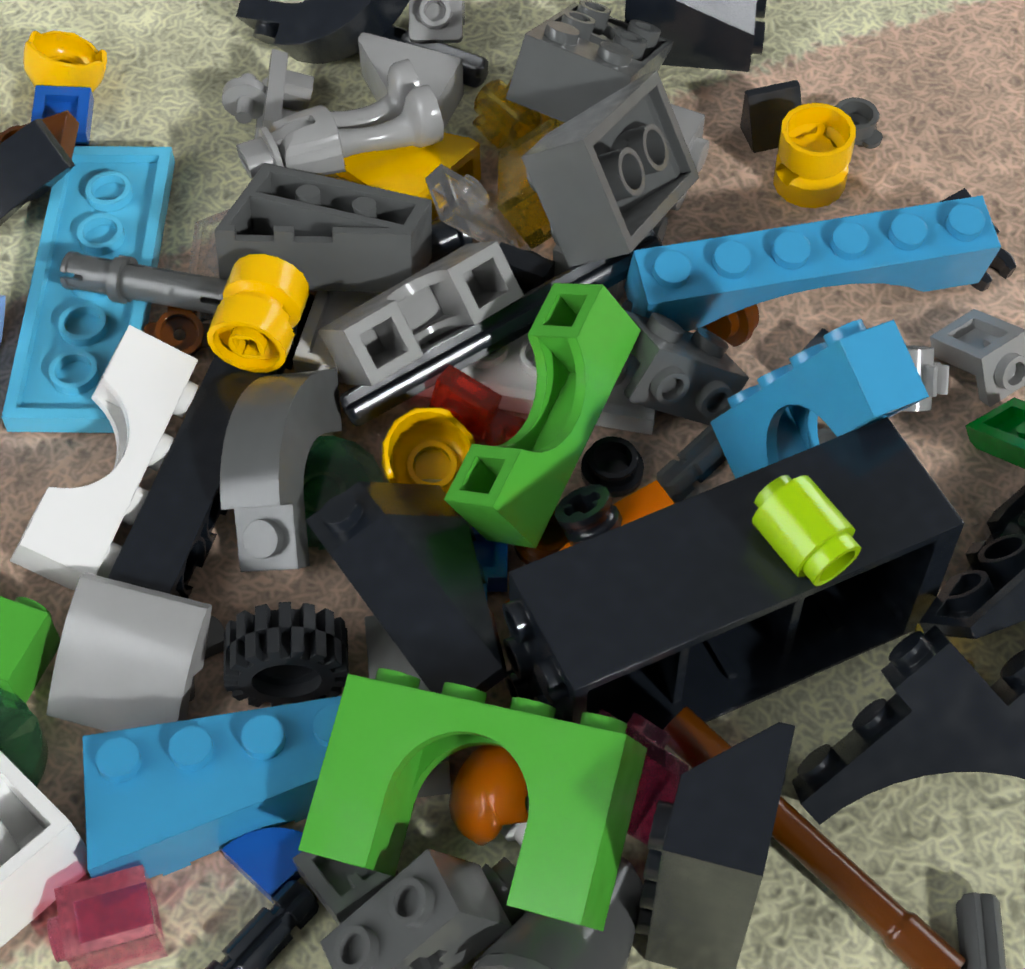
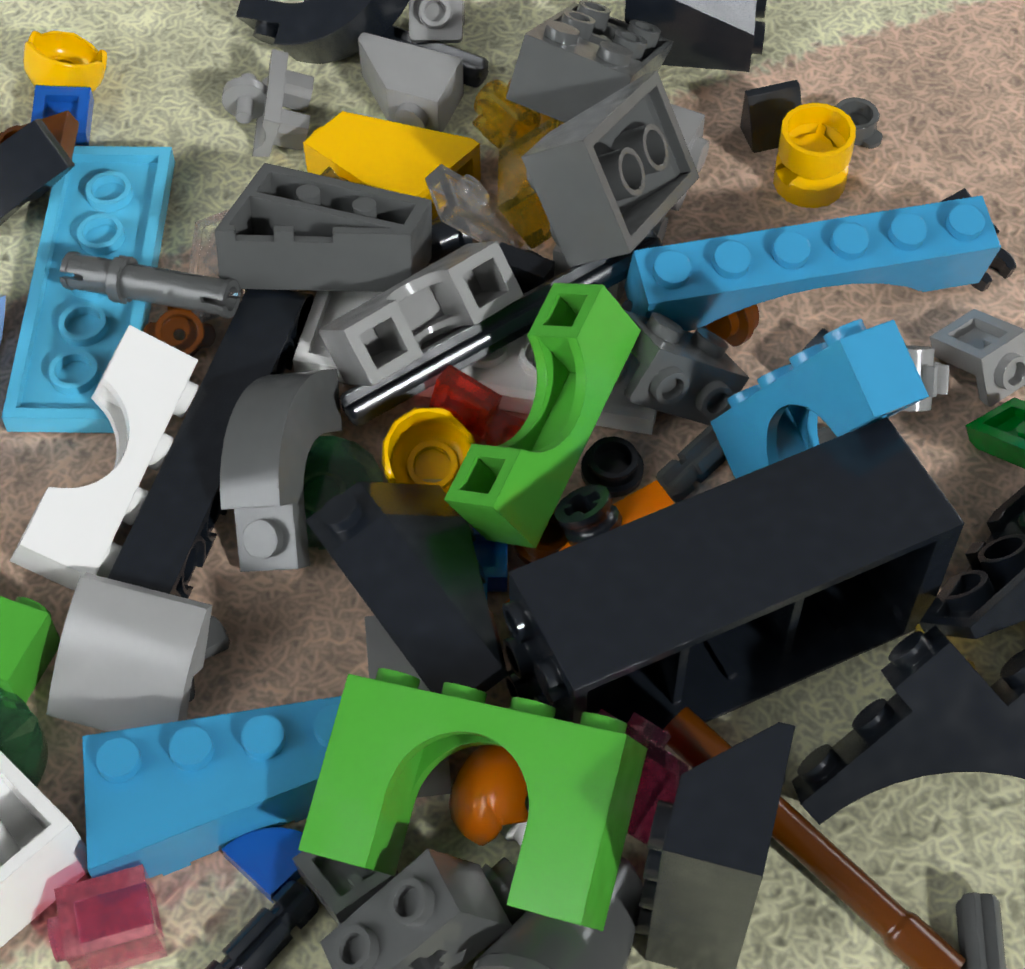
(258, 313): yellow wheel -> none
(285, 655): black tyre -> none
(321, 138): light grey piece -> none
(805, 528): lime brick -> none

